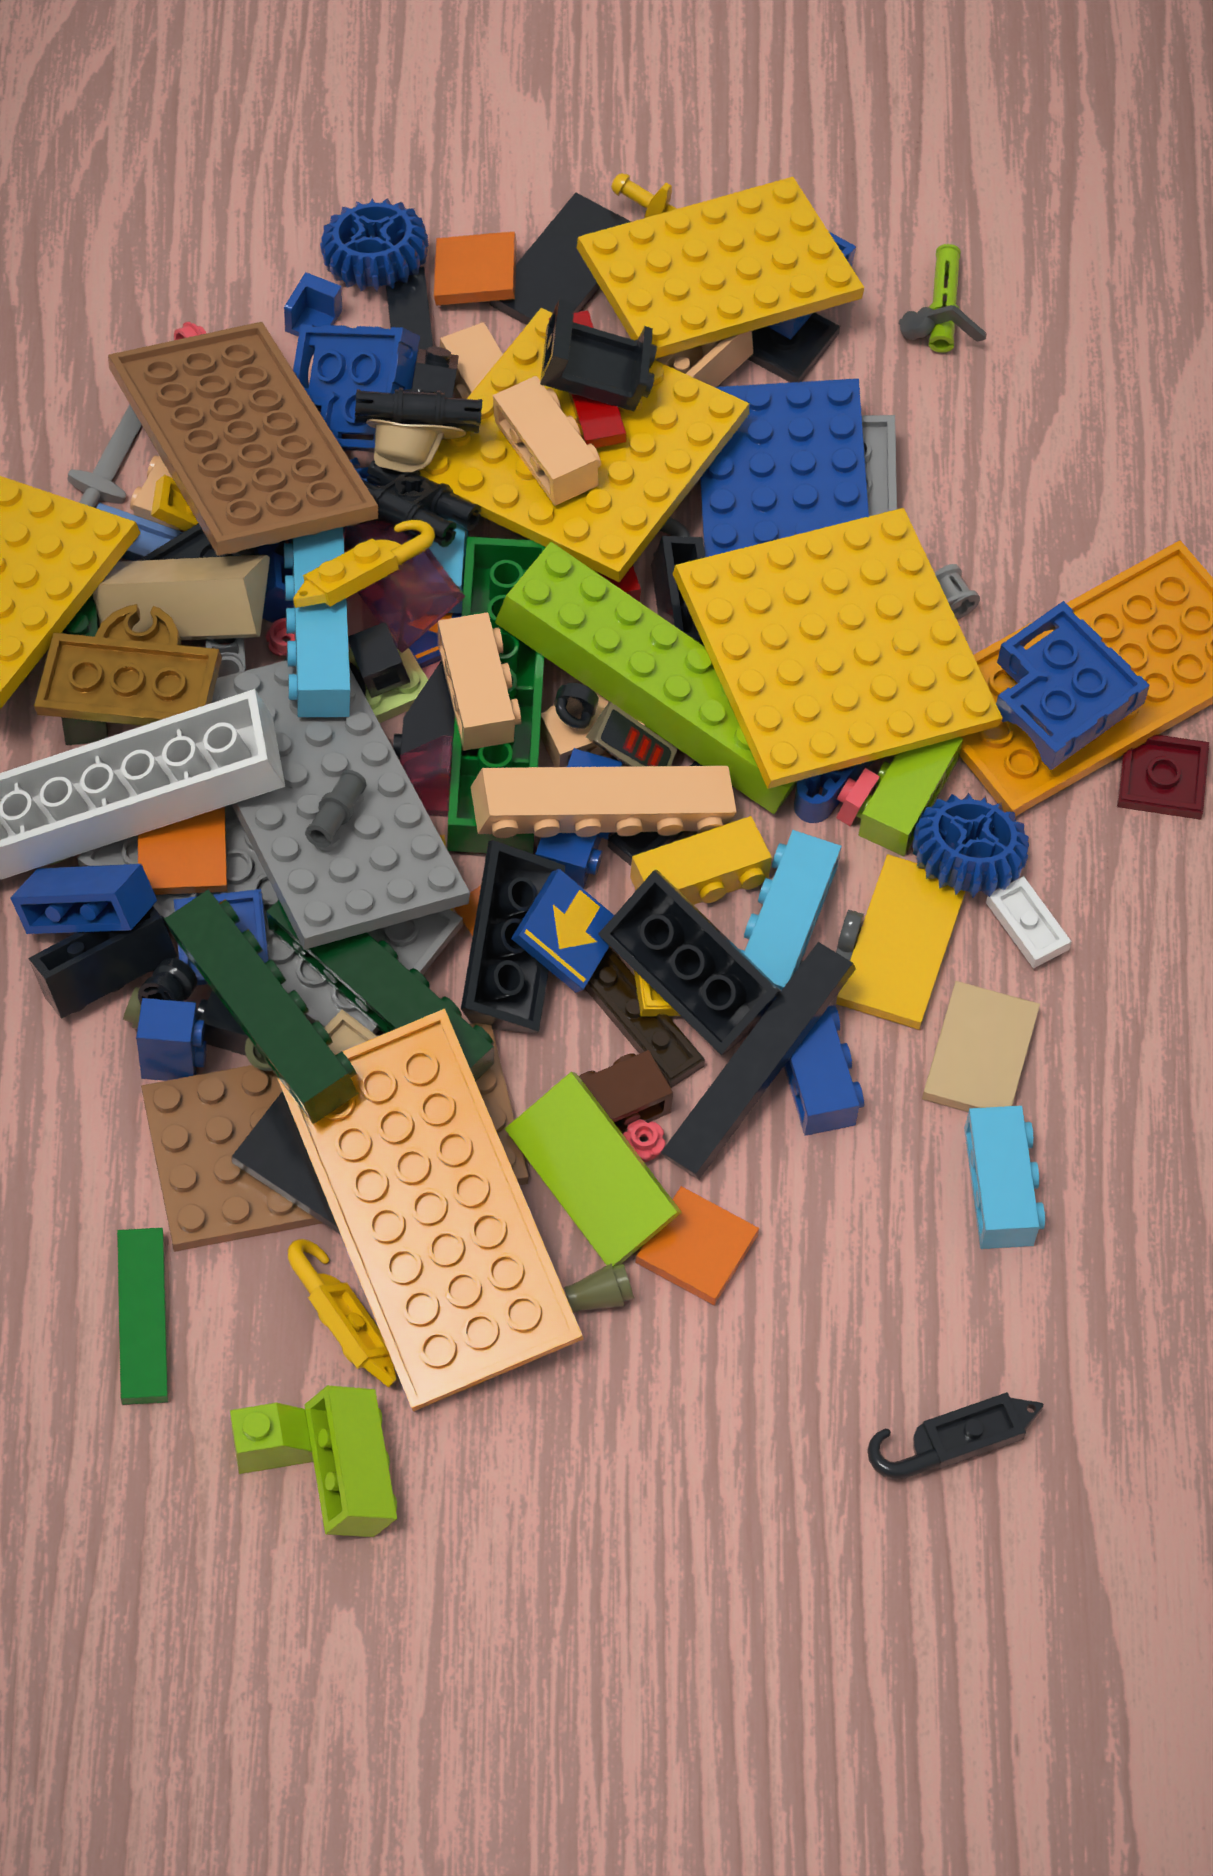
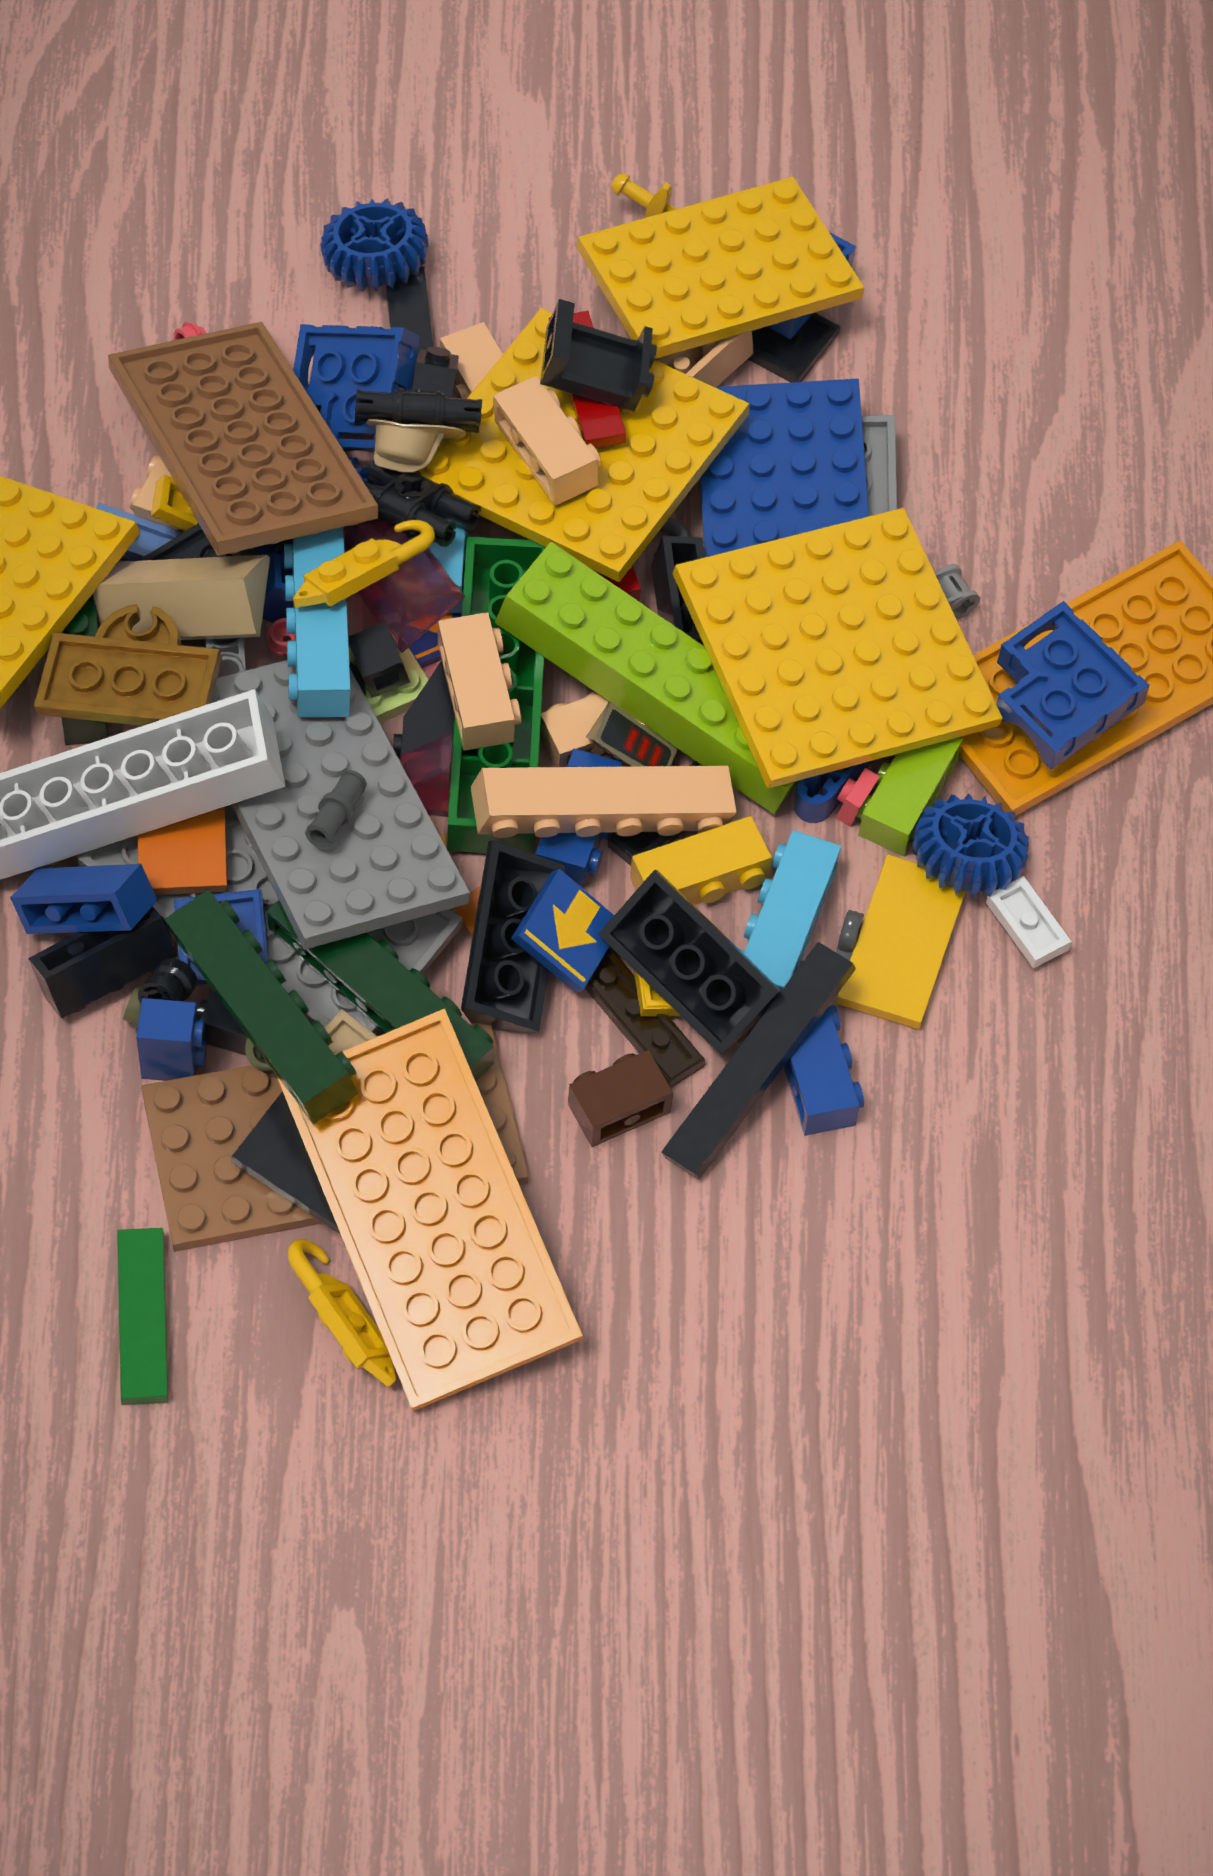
(99, 484): light grey sword -> none
(270, 1437): lime slope -> none
(312, 303): blue panel -> none
(350, 1461): lime brick -> none
(475, 268): orange tile -> none
(554, 266): black tile -> none
(576, 704): black tile -> none
(593, 1170): lime tile -> none
(601, 1289): olive cone -> none
(653, 1131): coral plate -> none
(699, 1246): orange tile -> none
(922, 322): dark grey piece -> none
(947, 264): lime pin -> none
(958, 1435): black plate -> none
(980, 1049): tan tile -> none
(1003, 1177): medium azure brick -> none
(1165, 777): dark red tile -> none

